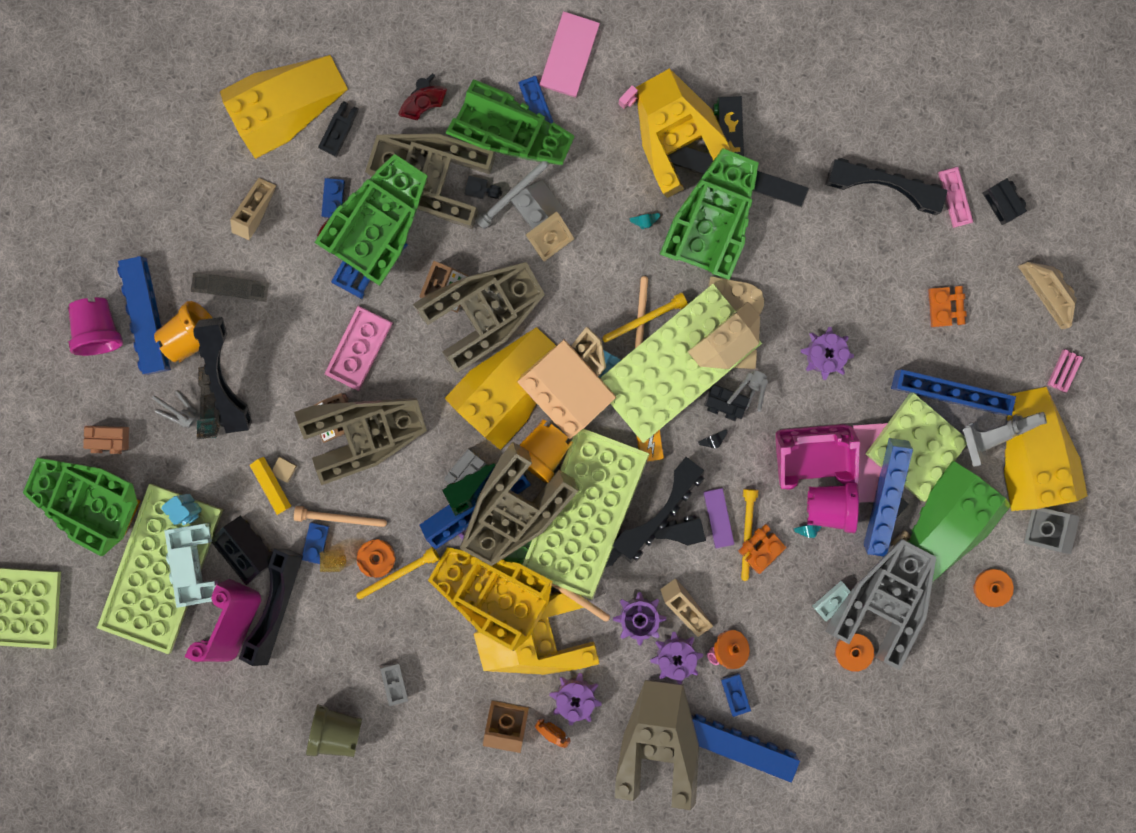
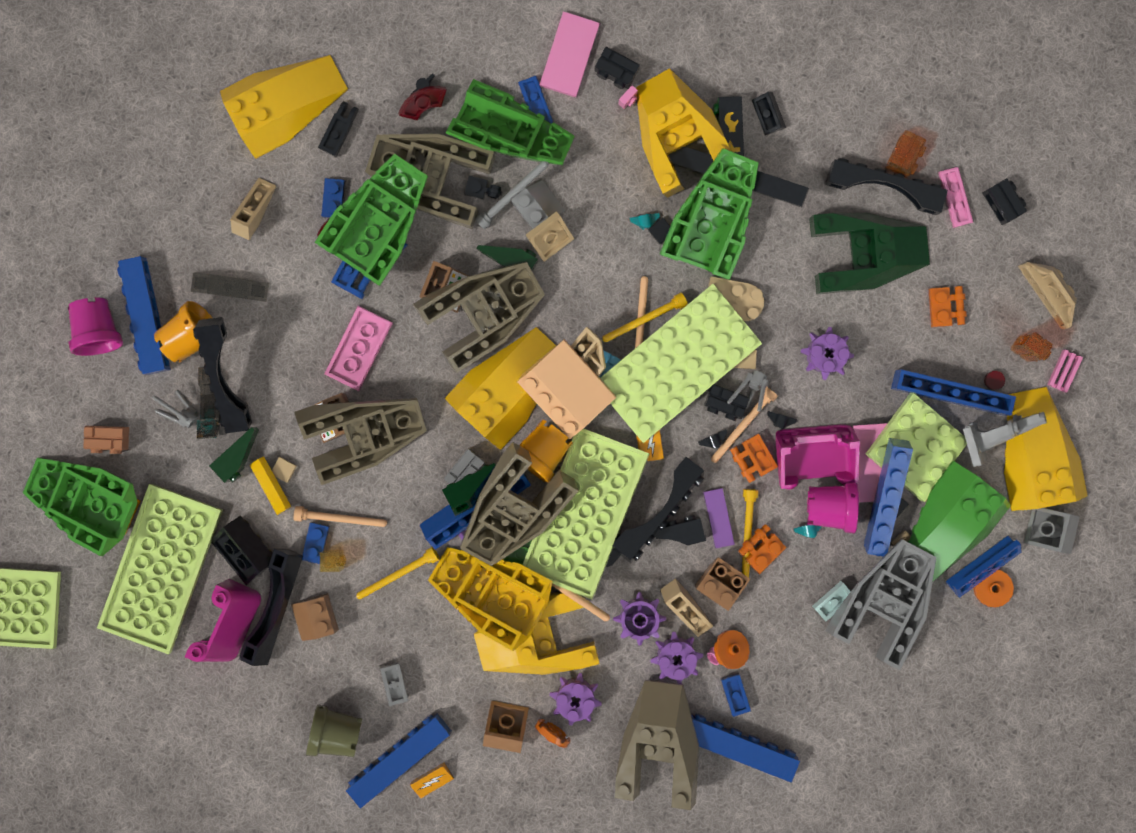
(182, 509): medium azure brick -> none
(185, 564): light aqua bracket -> none
(233, 460): none -> dark green slope
(315, 617): none -> medium nougat slope
(368, 565): orange plate -> none
(399, 760): none -> blue brick
(431, 780): none -> light orange slope
(509, 256): none -> dark green slope
(616, 68): none -> black brick
(659, 230): none -> black tile
(722, 583): none -> medium nougat slope
(729, 340): tan wedge -> none
(759, 455): none -> orange plate
(768, 113): none -> black slope
(769, 396): none -> light nougat piece
(780, 421): none -> black piece
(861, 660): orange plate -> none
(879, 250): none -> dark green wedge
(906, 154): none -> clear orange brick
(984, 566): none -> blue fence
(994, 380): none -> dark red tile
(1032, 347): none -> clear orange brick

